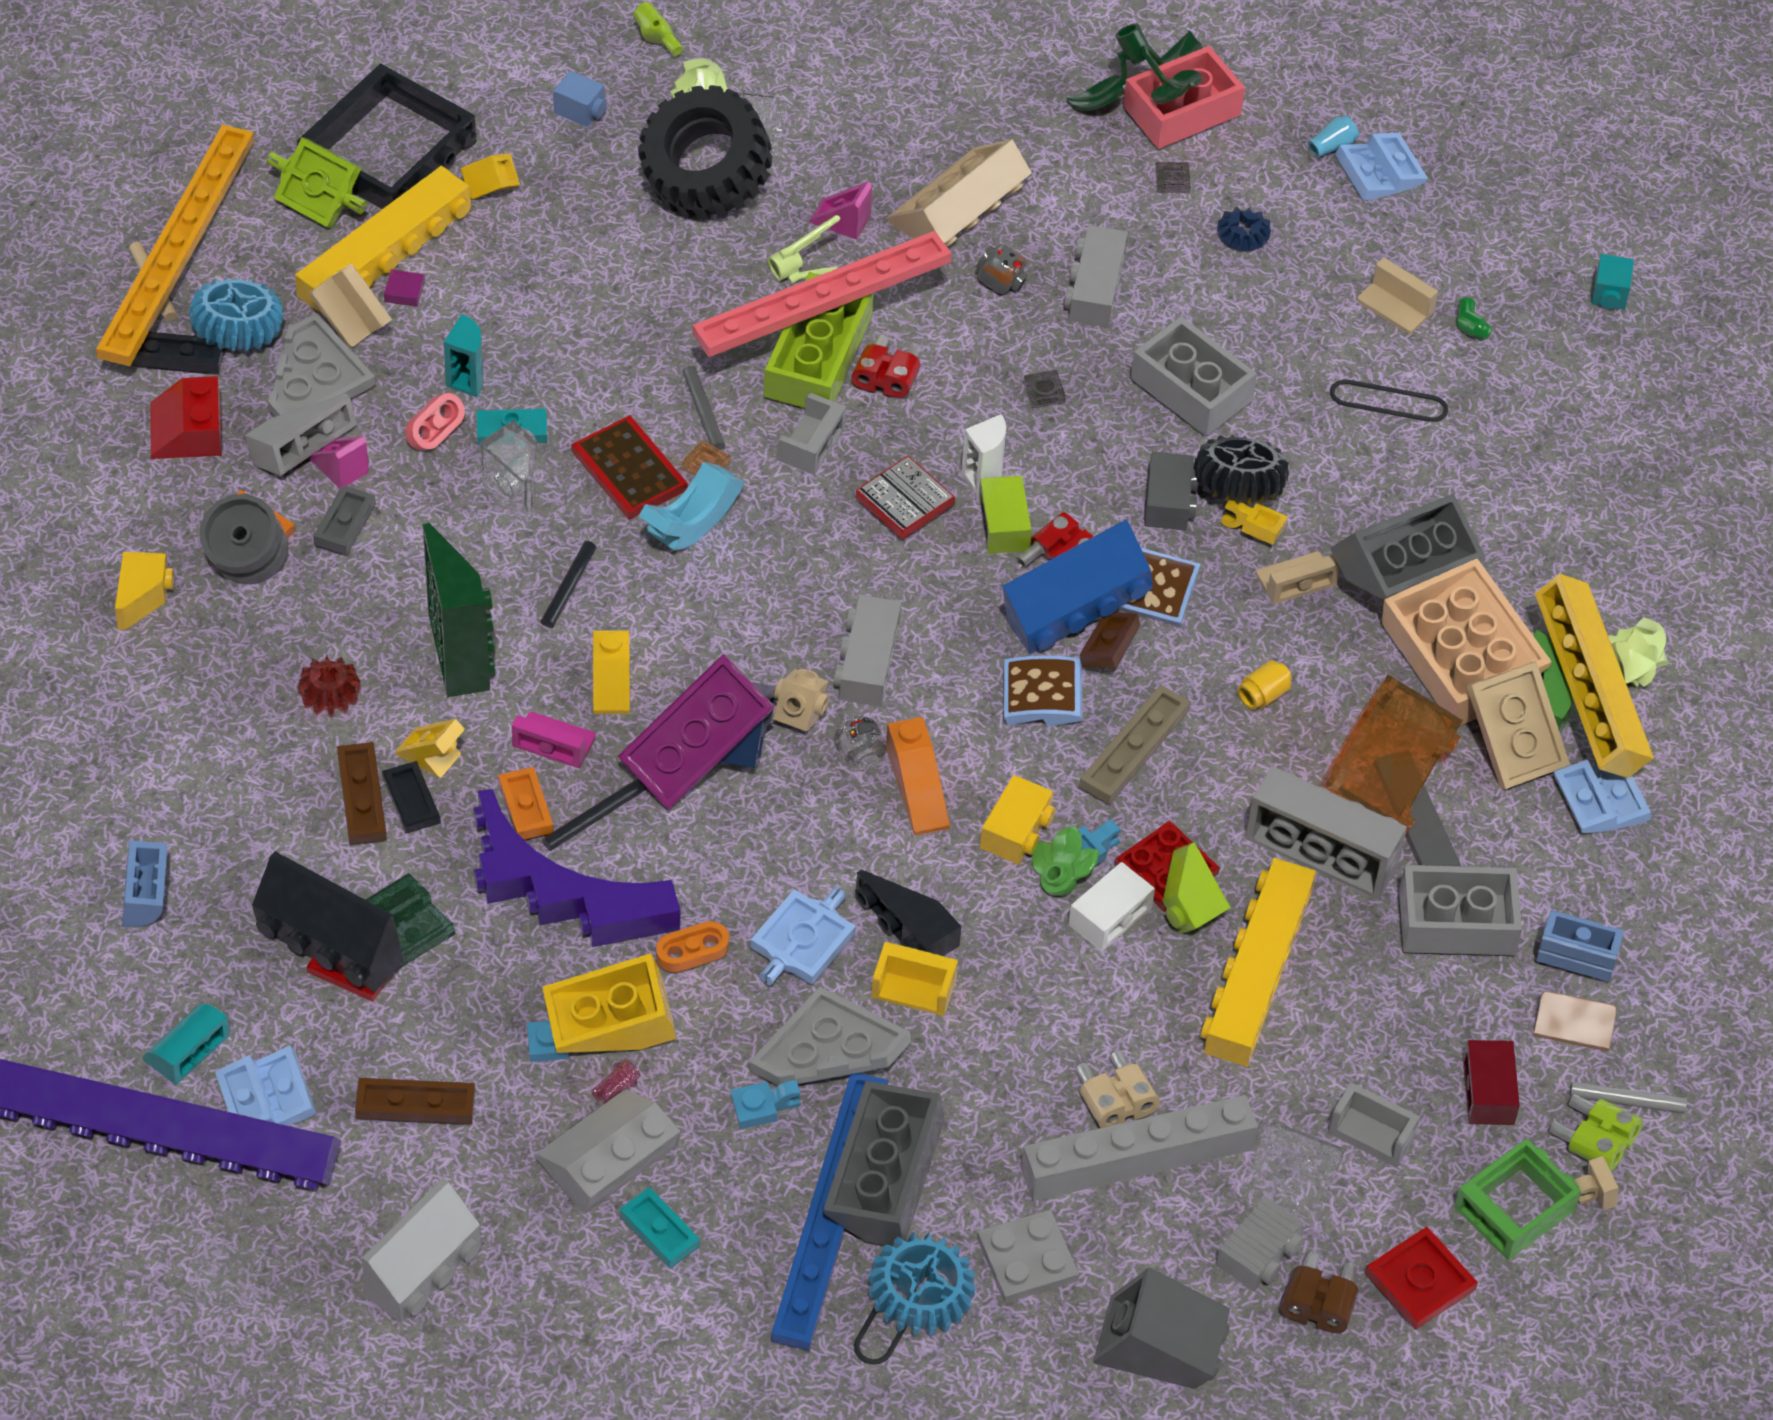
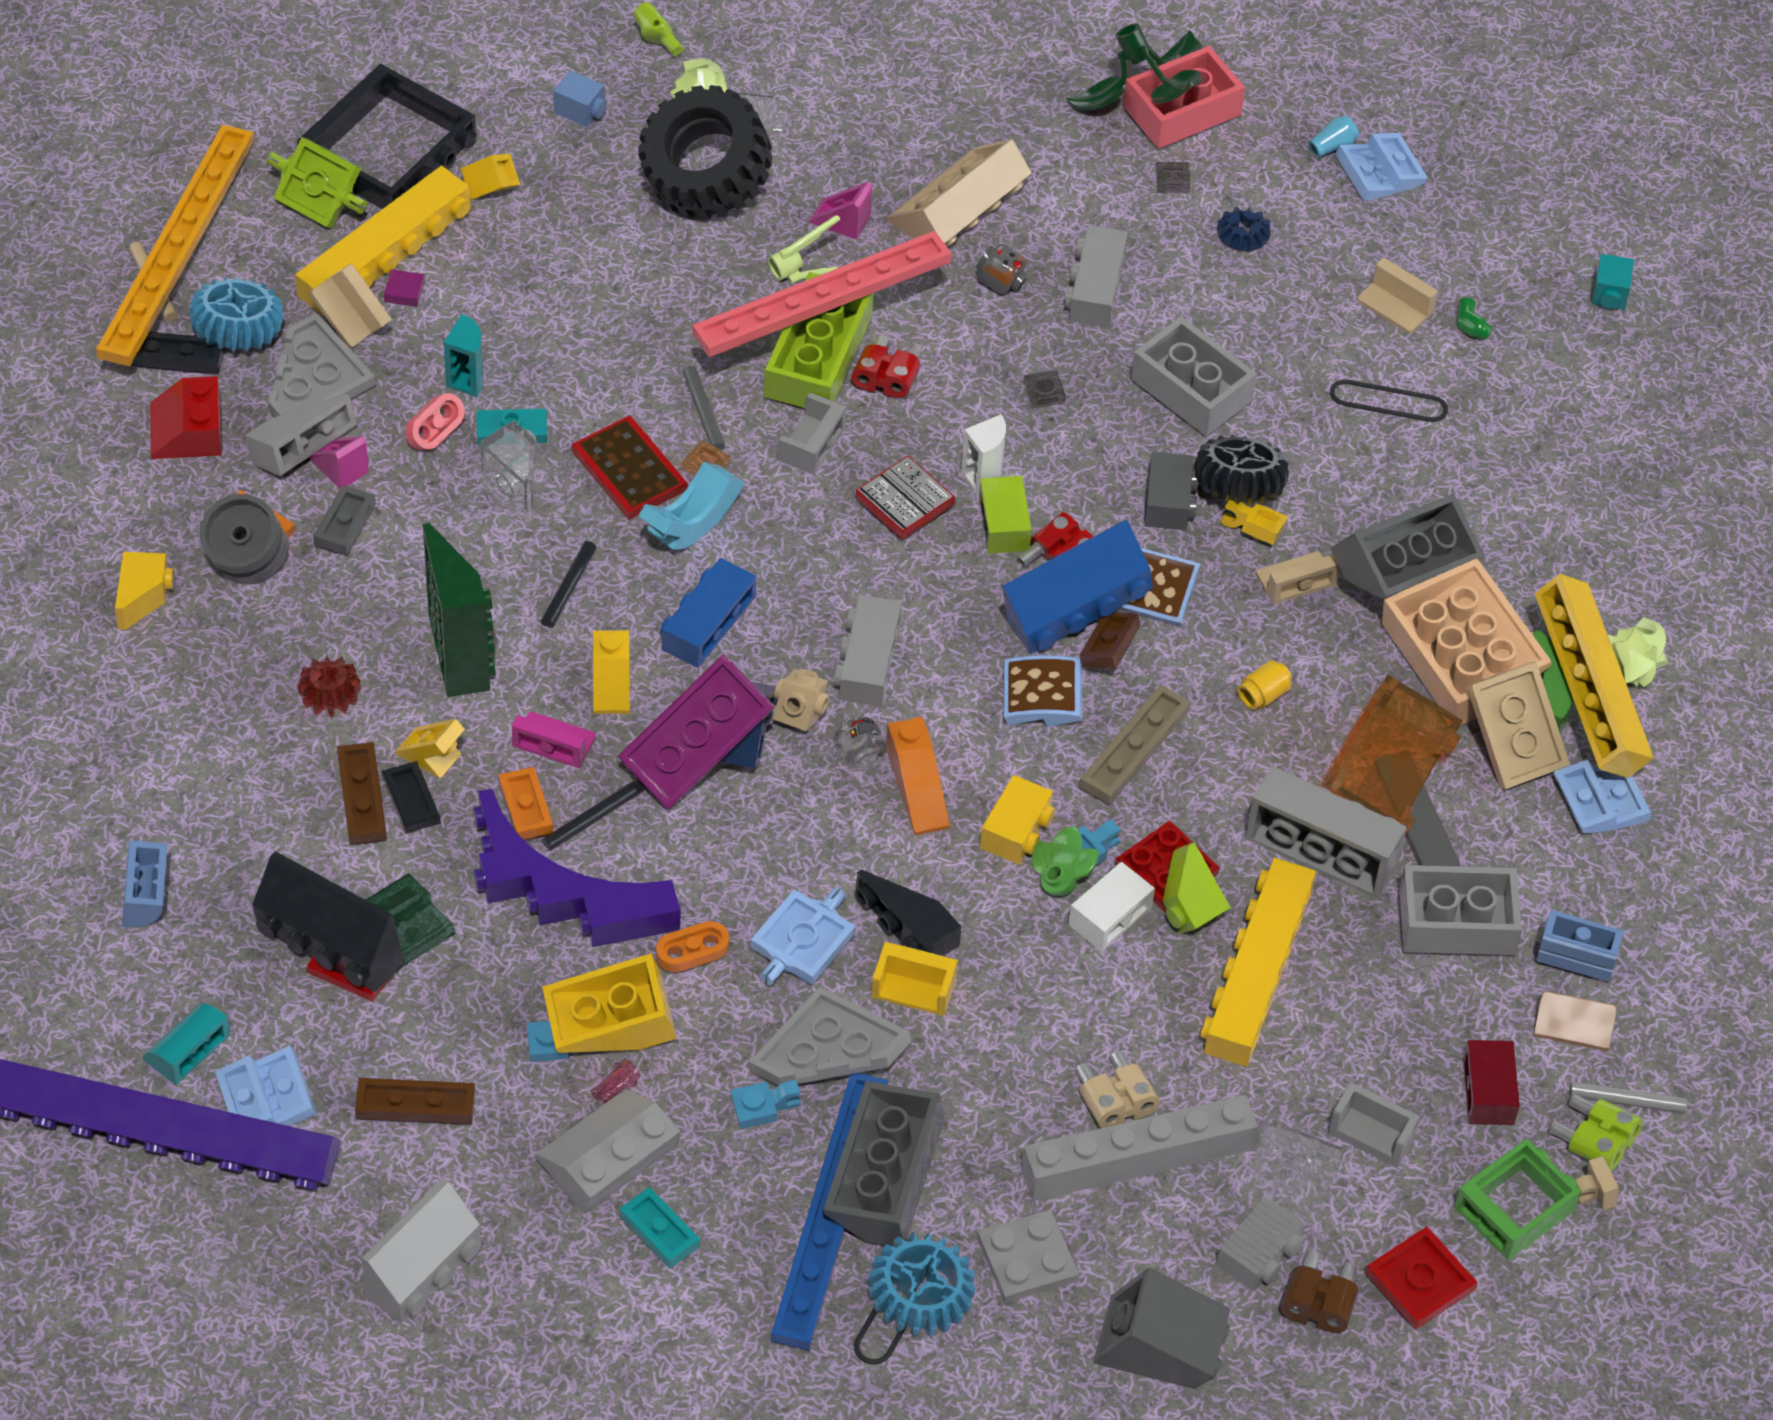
(708, 612): none -> blue brick

